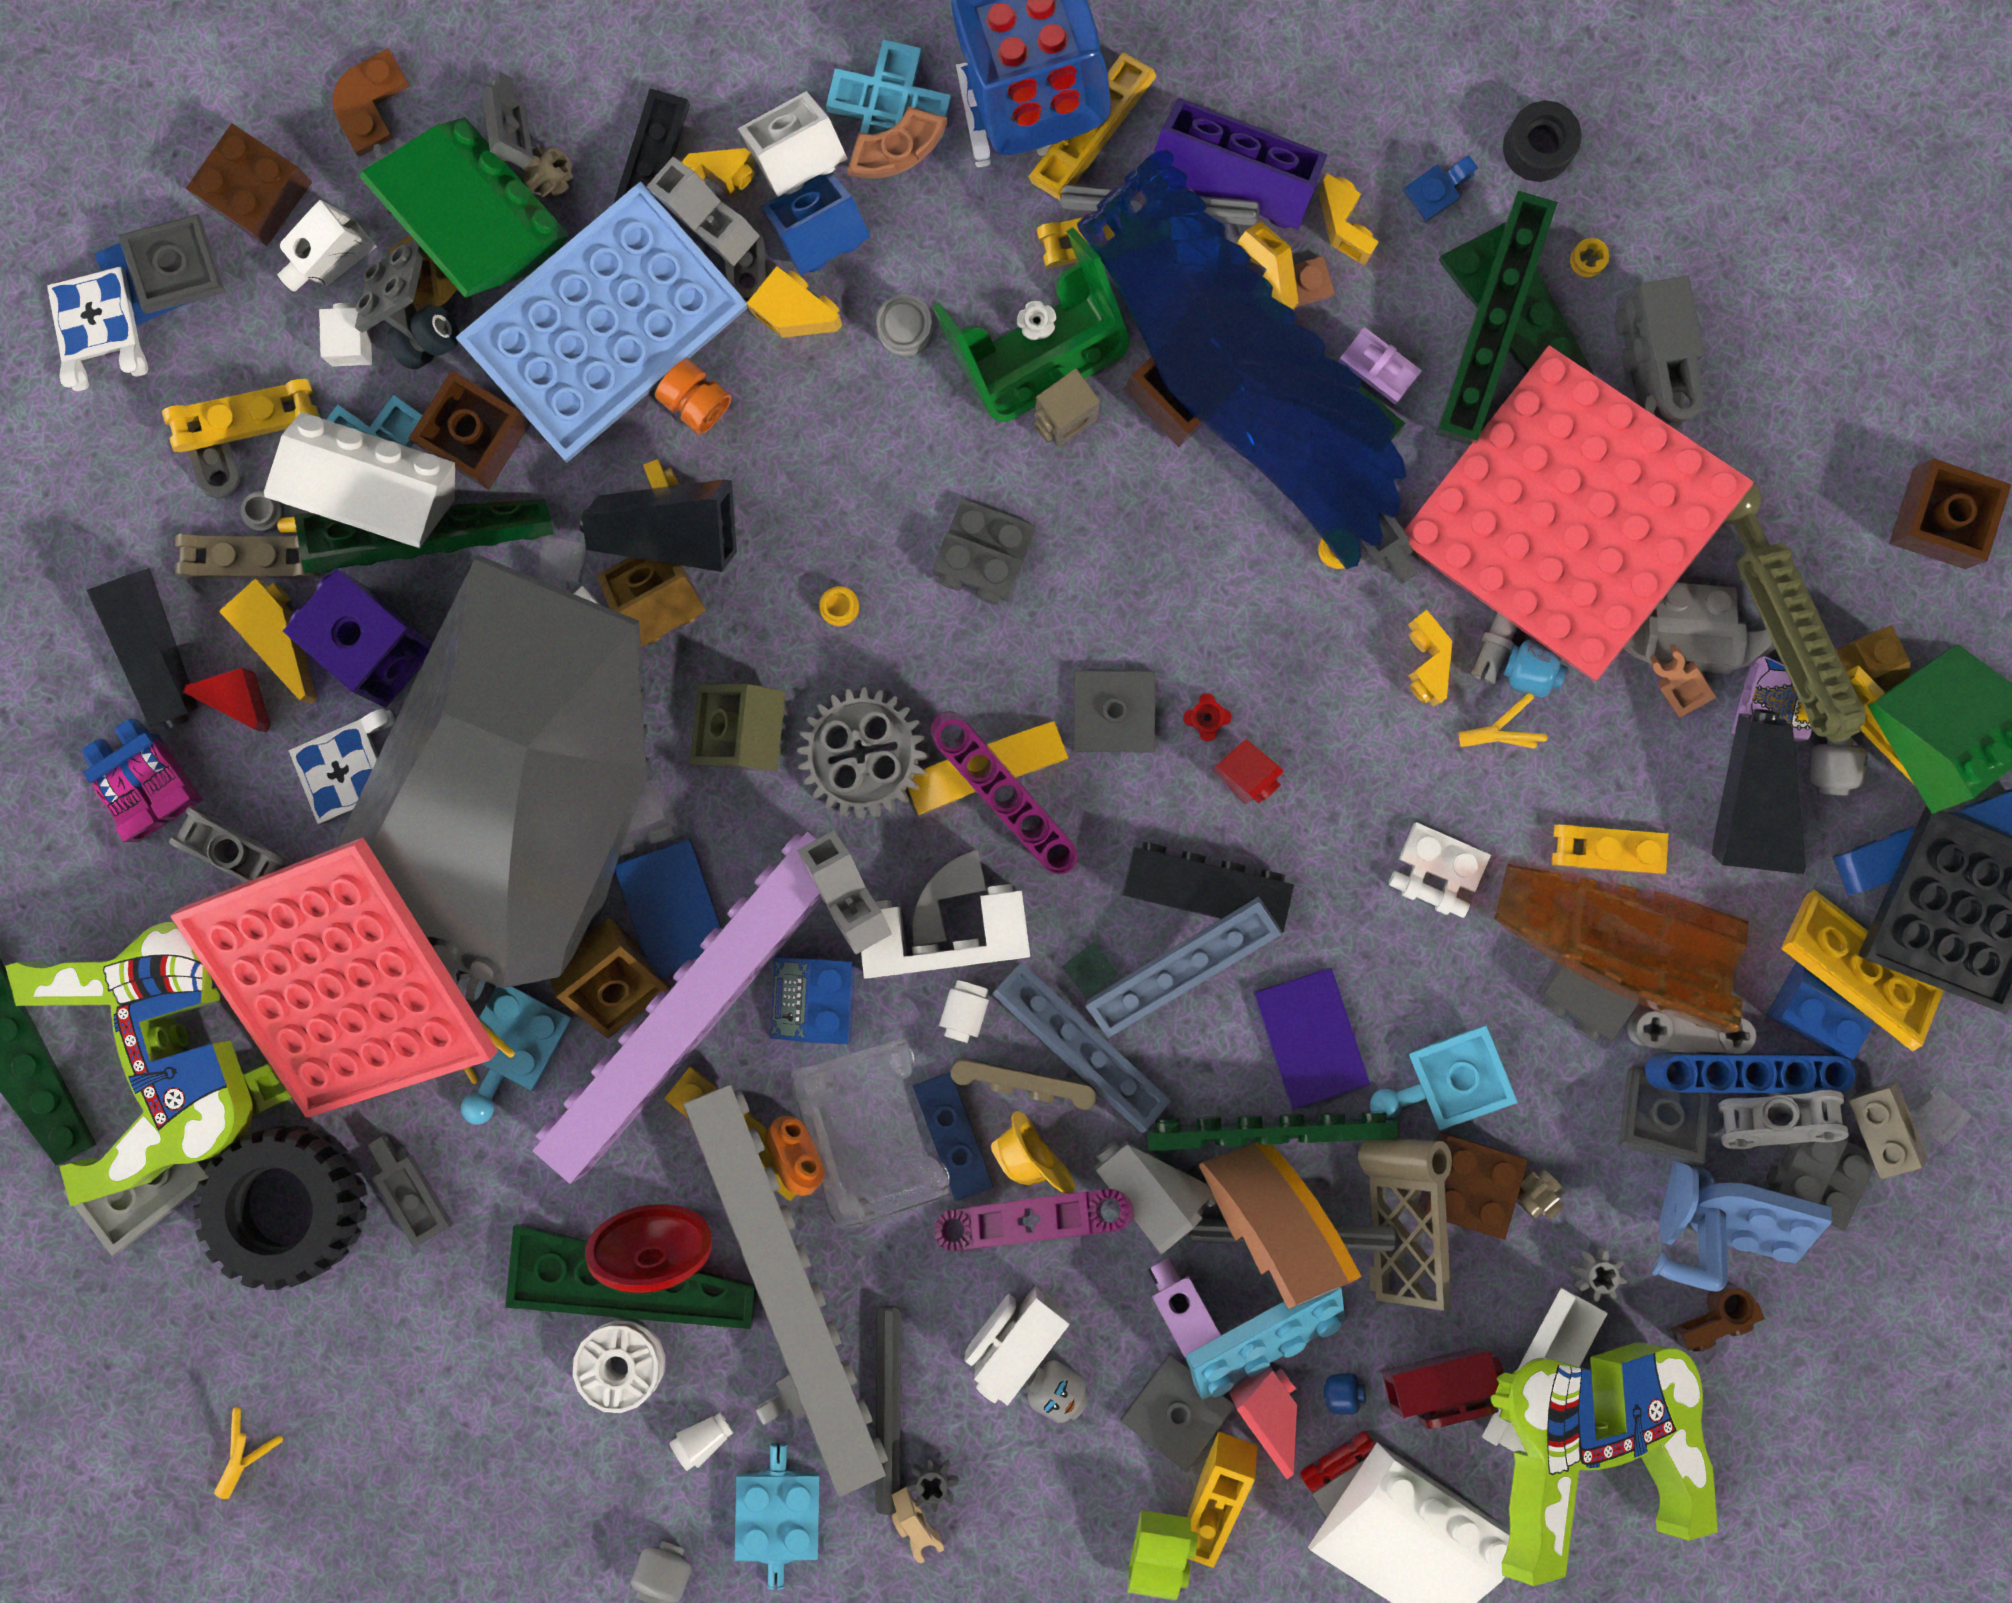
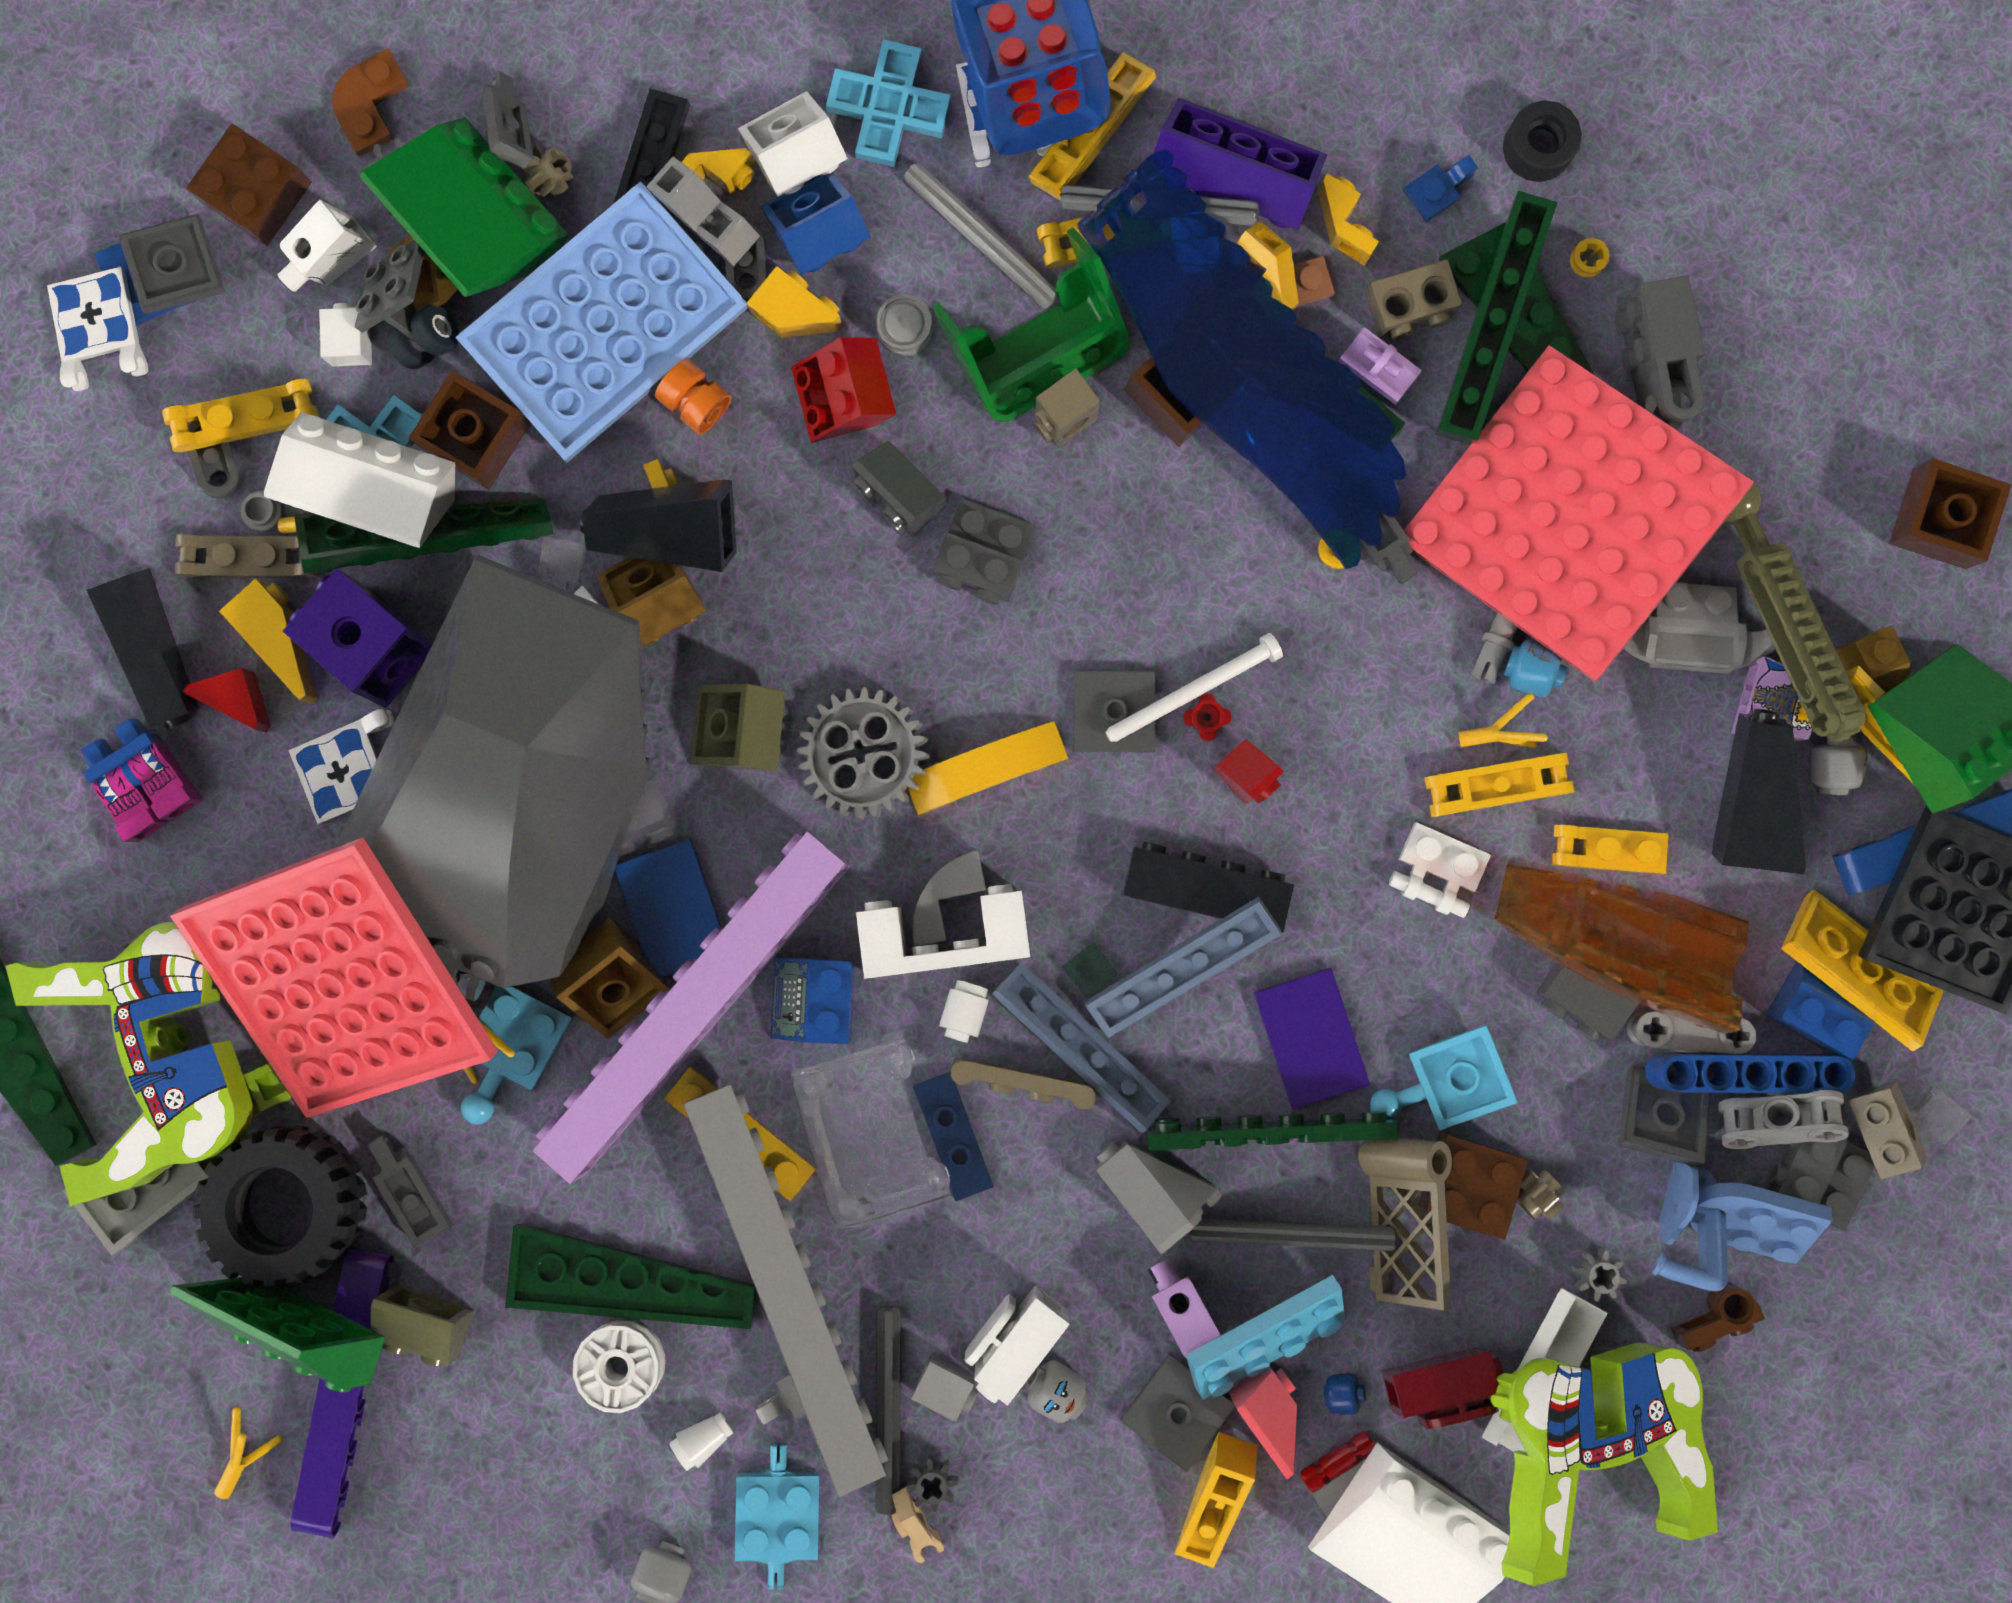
(207, 838): light grey piece -> none
(289, 1329): none -> green slope
(336, 1414): none -> dark purple beam
(420, 1325): none -> olive slope
(648, 1248): red dish -> none
(792, 1153): orange plate -> none
(839, 606): yellow plate -> none
(843, 388): none -> red slope
(844, 892): light grey brick -> none
(897, 148): nougat tile -> none
(898, 487): none -> dark grey slope
(945, 1389): none -> light grey brick
(980, 235): none -> light grey axle
(1012, 810): magenta beam -> none
(1028, 1158): yellow piece -> none
(1029, 328): white plate -> none
(1060, 1218): magenta piece -> none
(1160, 1555): lime brick -> none
(1267, 649): none -> white bar
(1279, 1222): nougat slope -> none
(1408, 291): none -> dark tan brick
(1432, 677): yellow slope -> none
(1499, 784): none -> yellow plate
(1682, 684): nougat plate -> none

